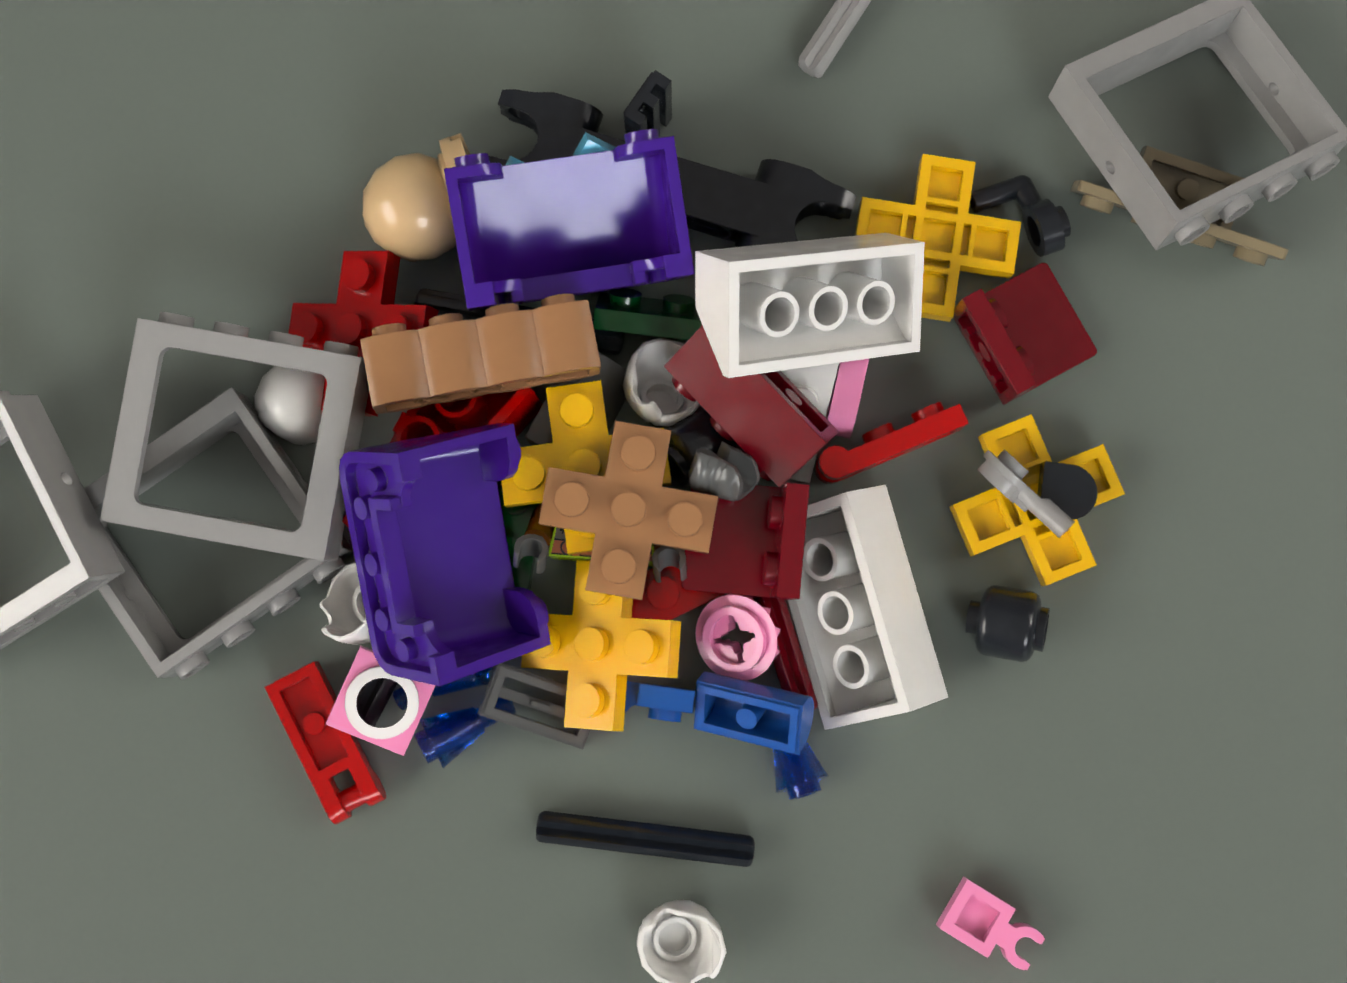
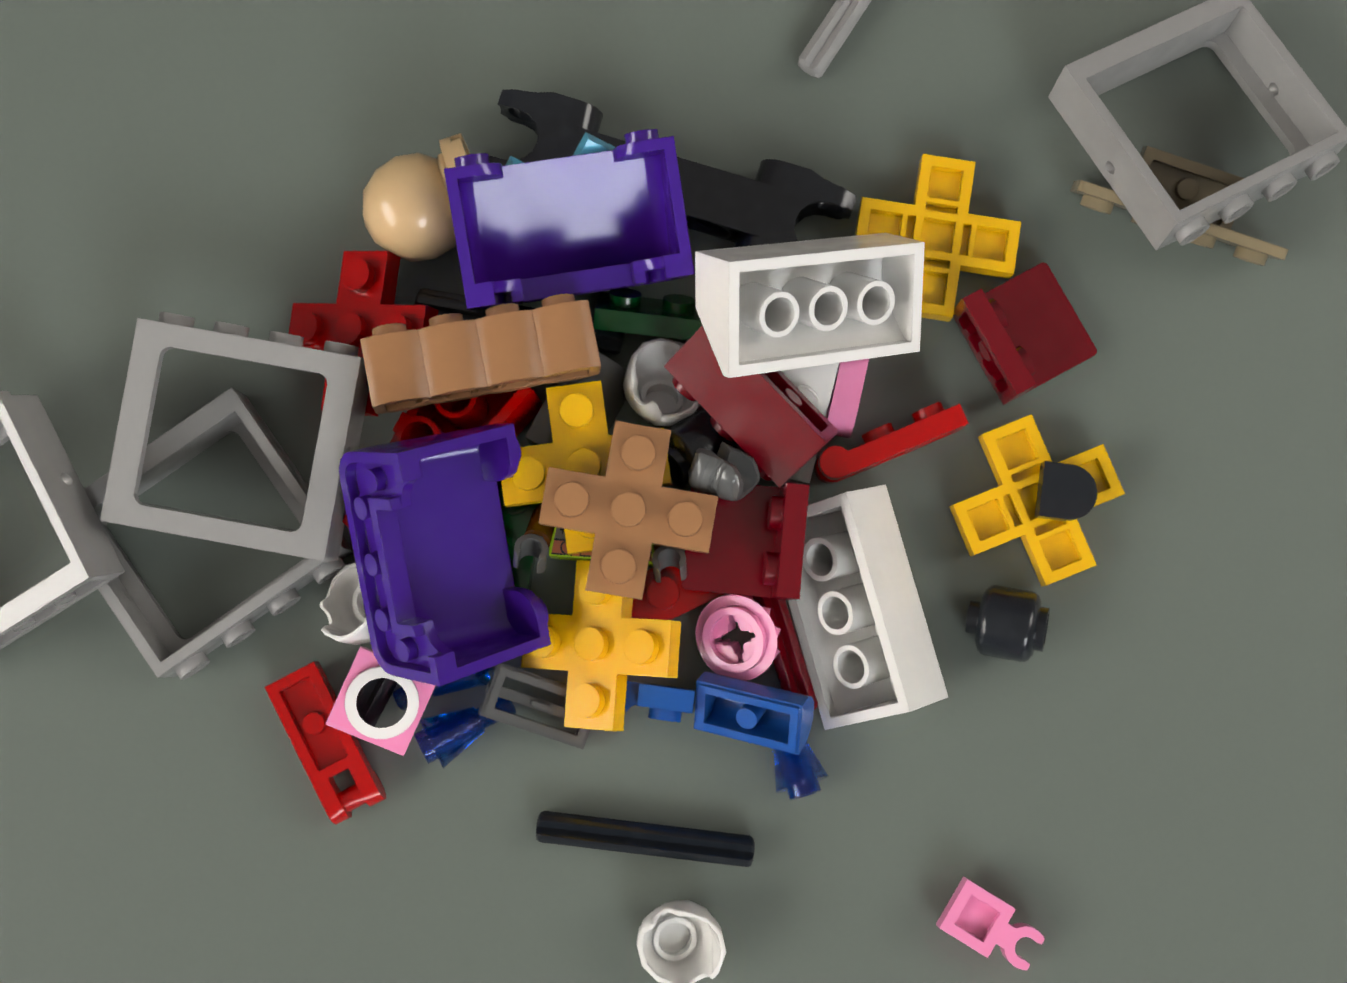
(291, 404): white hair -> none
(657, 102): black tile -> none
(1007, 475): light grey plate -> none
(1043, 222): black plate -> none

